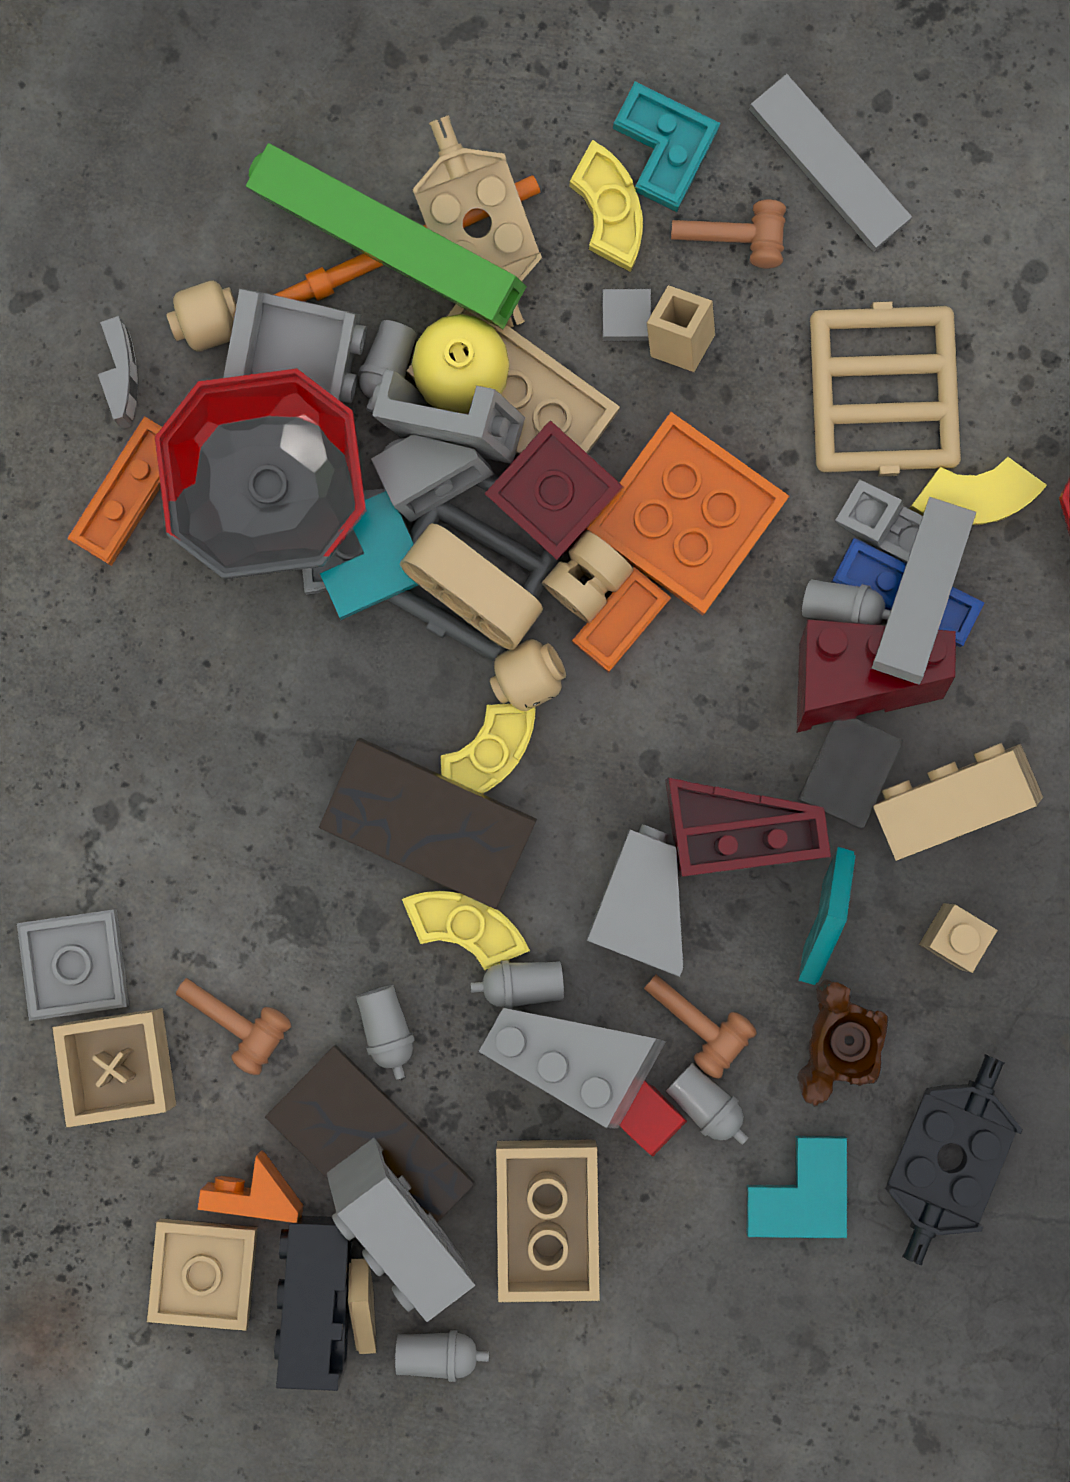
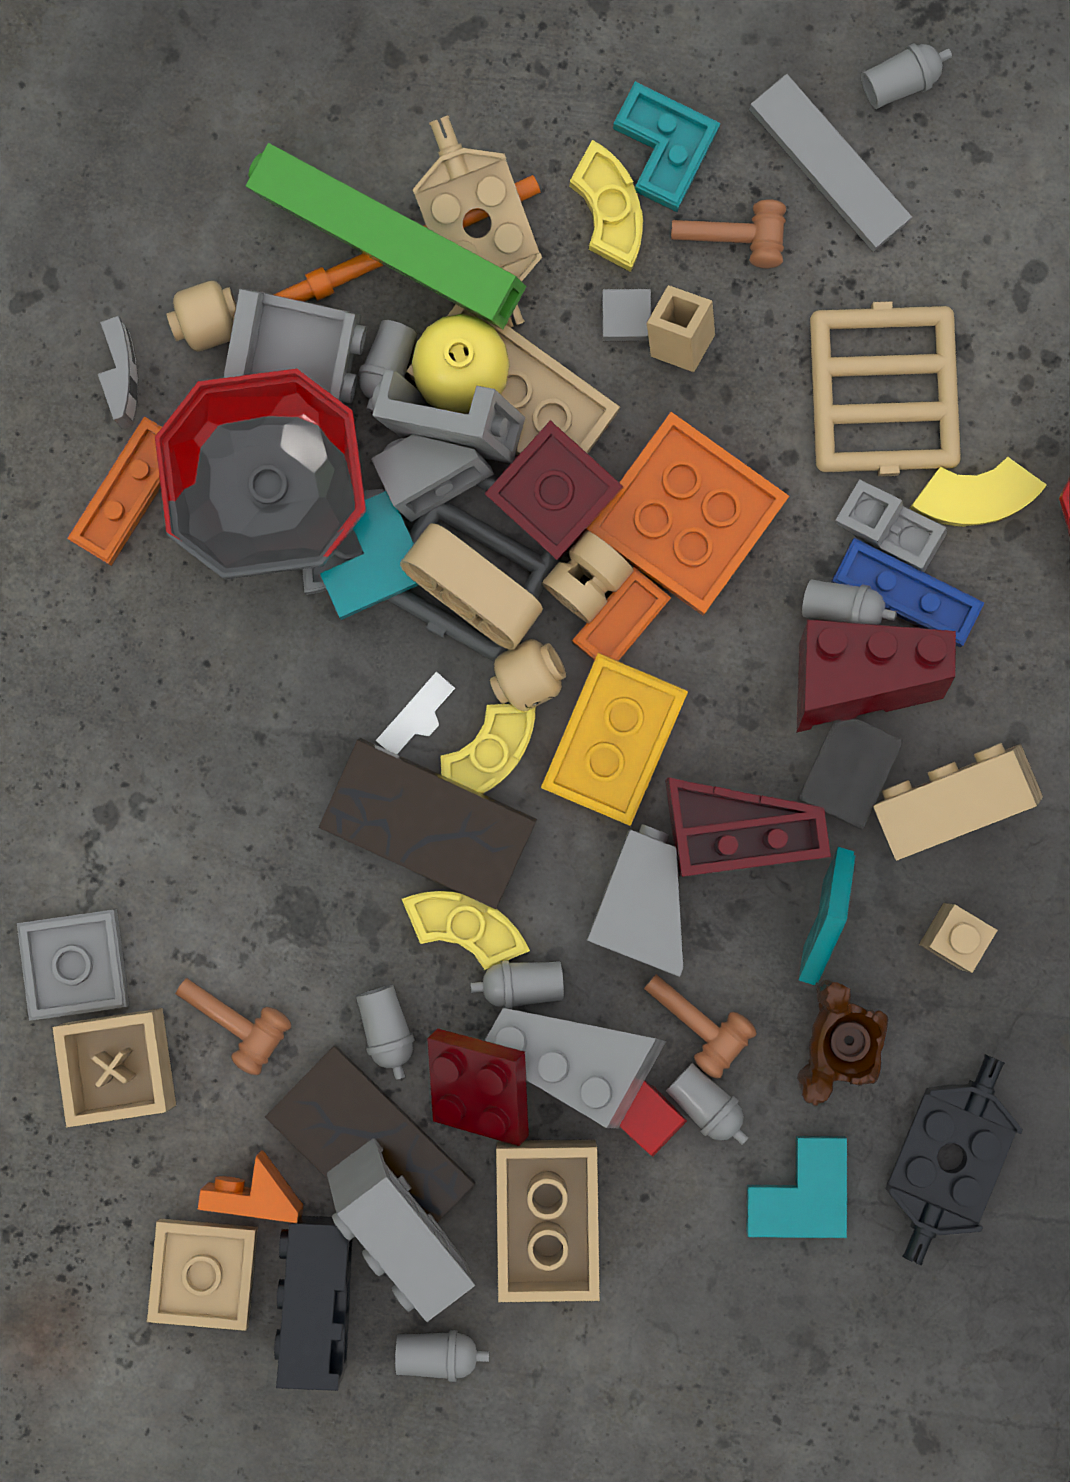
(362, 1306): tan tile -> none
(417, 716): none -> white sticker
(478, 1086): none -> dark red plate
(614, 739): none -> yellow tile
(904, 74): none -> light grey piece
(924, 591): light grey tile -> none

